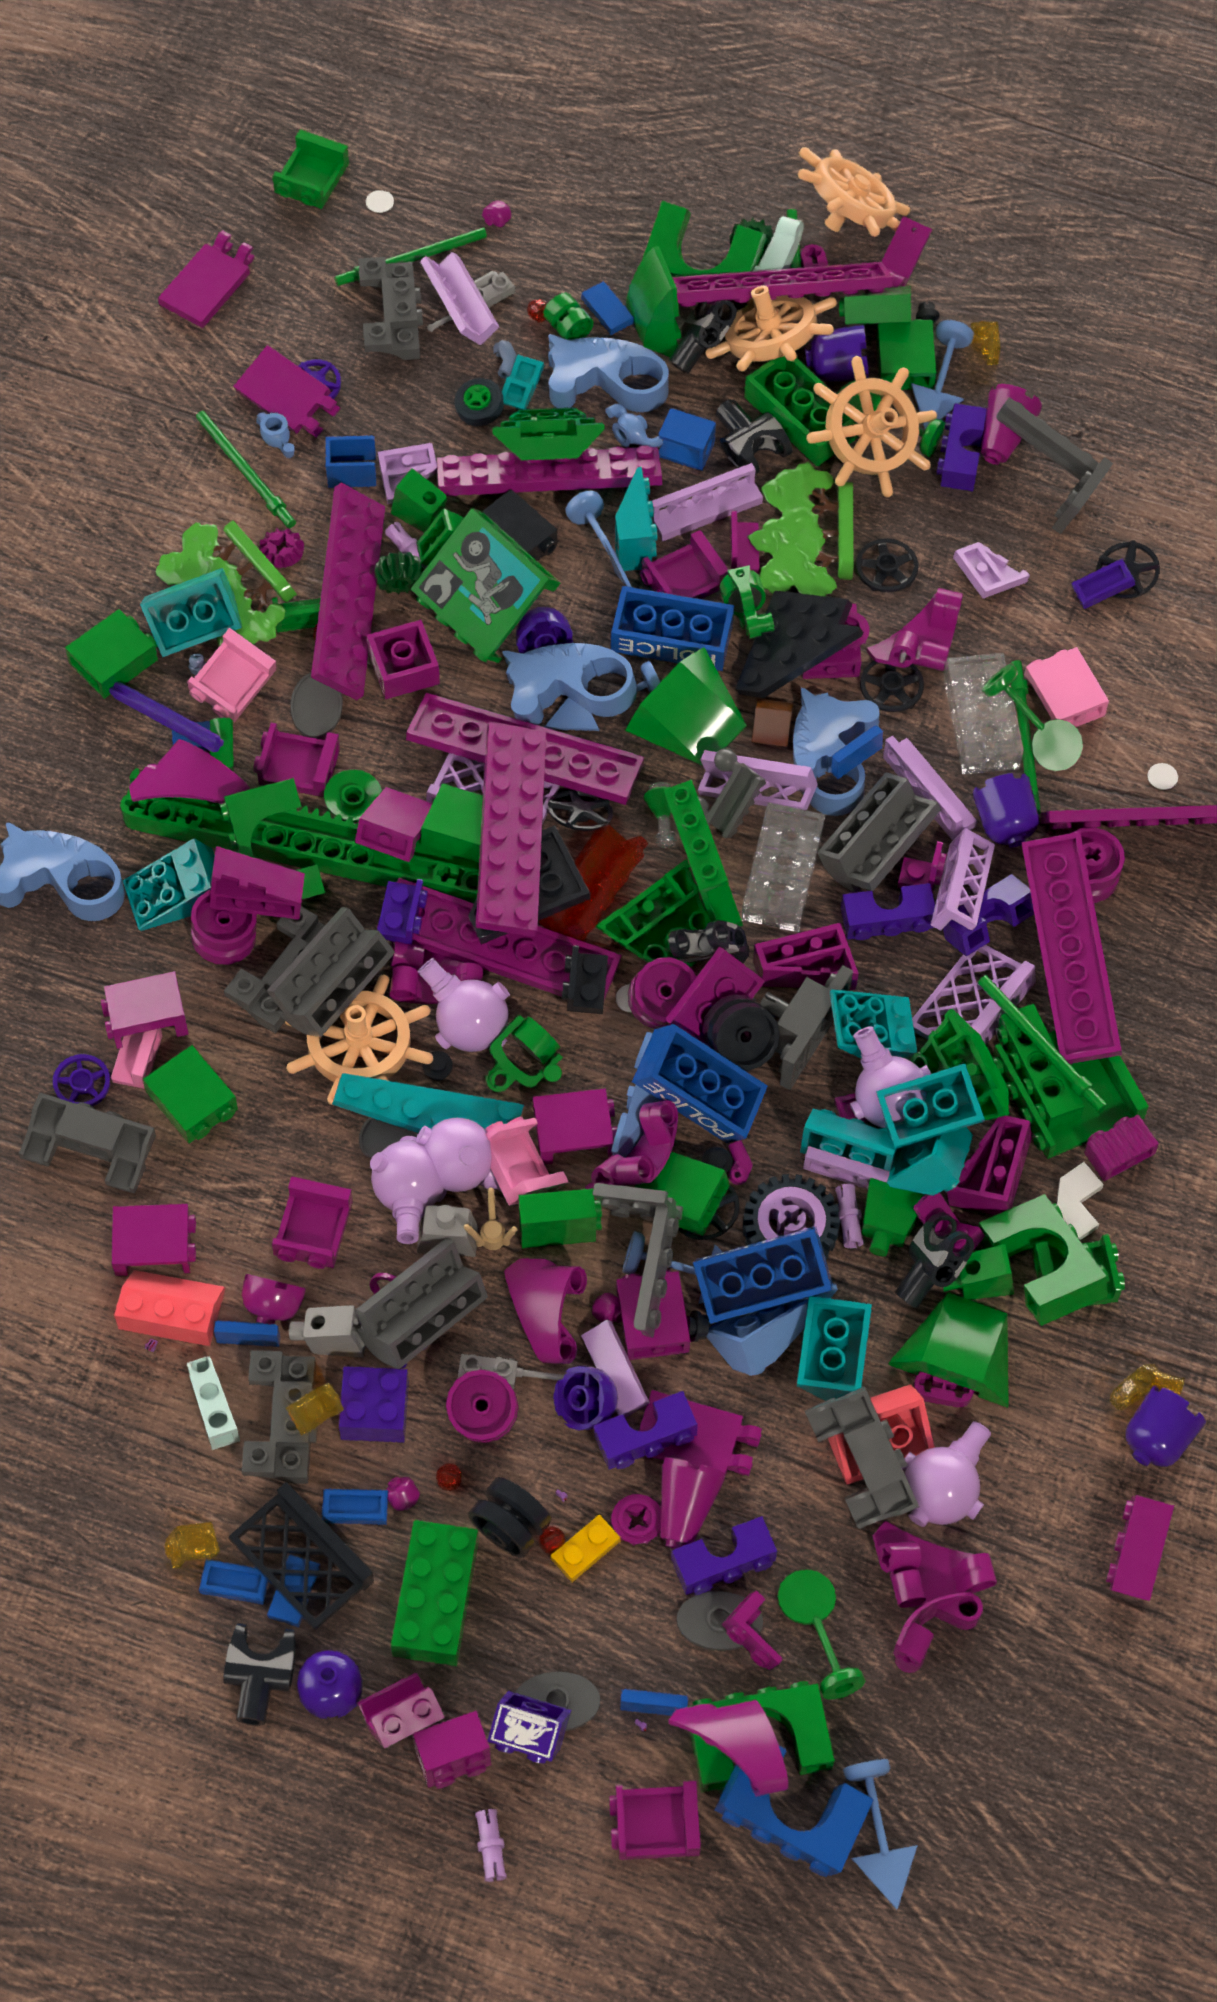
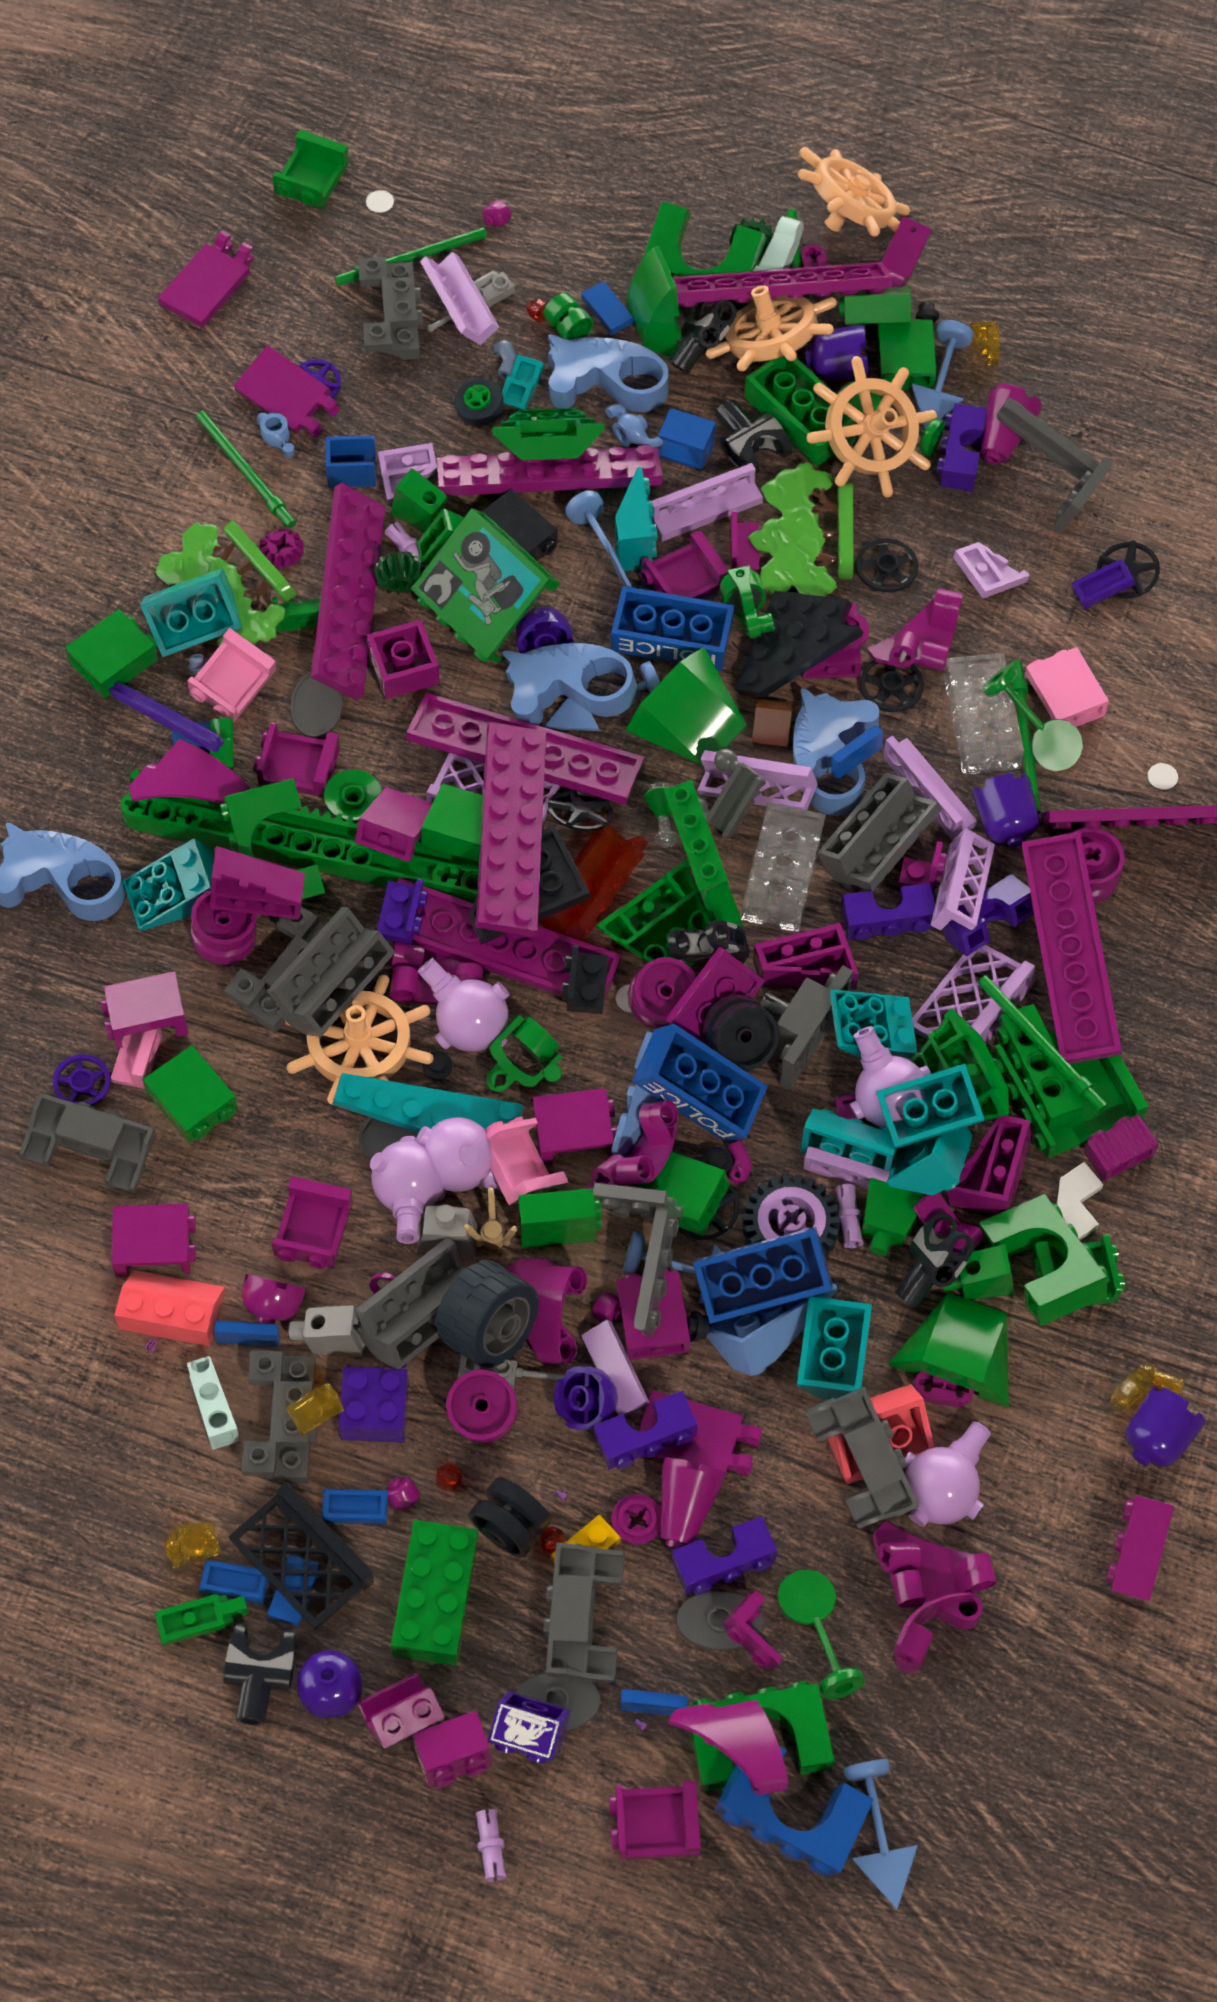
(198, 1617): none -> green hinge
(487, 1313): none -> black wheel
(572, 1612): none -> dark grey bracket

